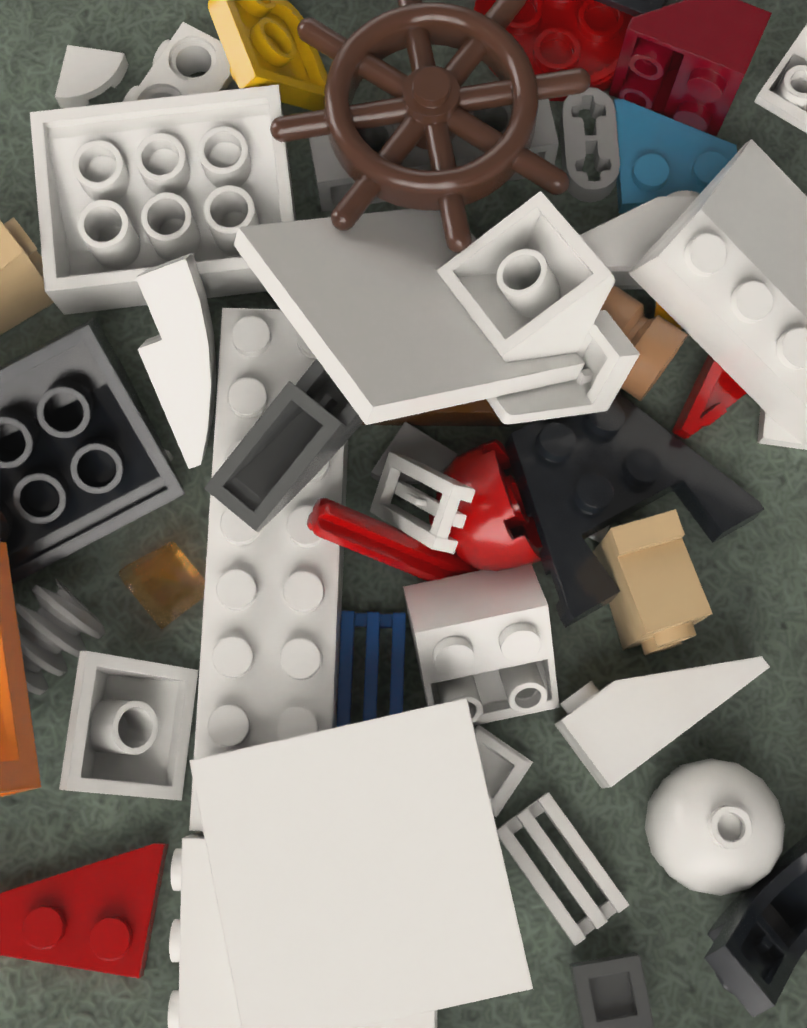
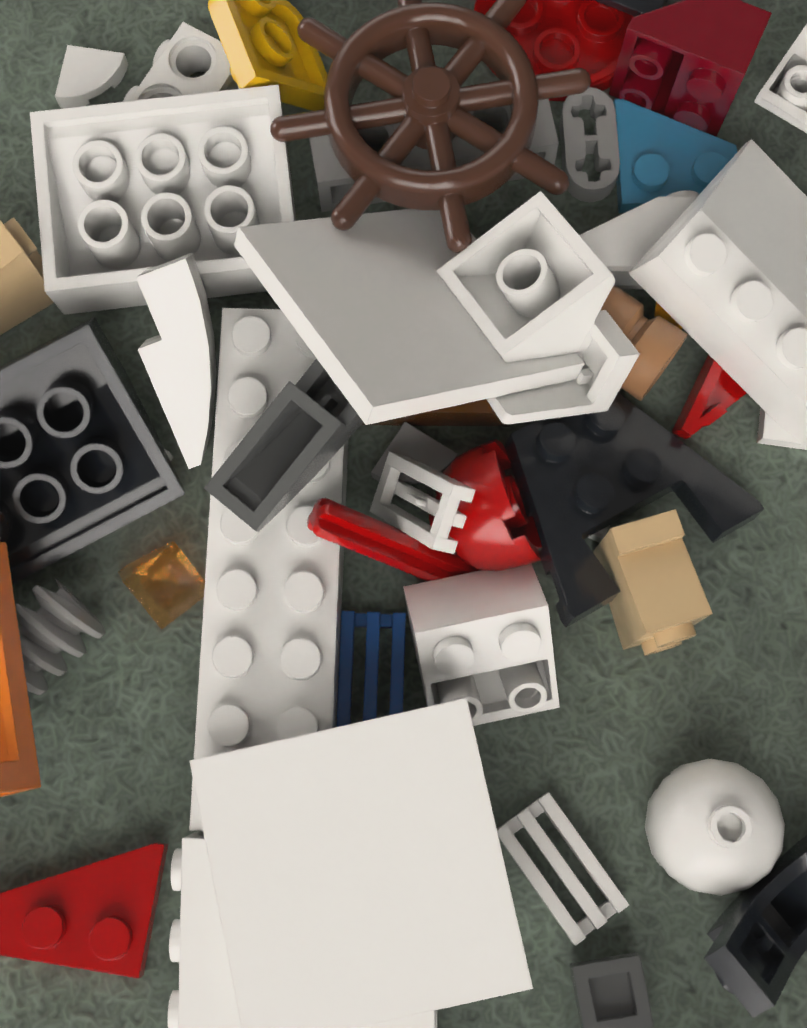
(129, 727): white slope -> none
(501, 766): white tile -> none
(642, 714): white slope -> none

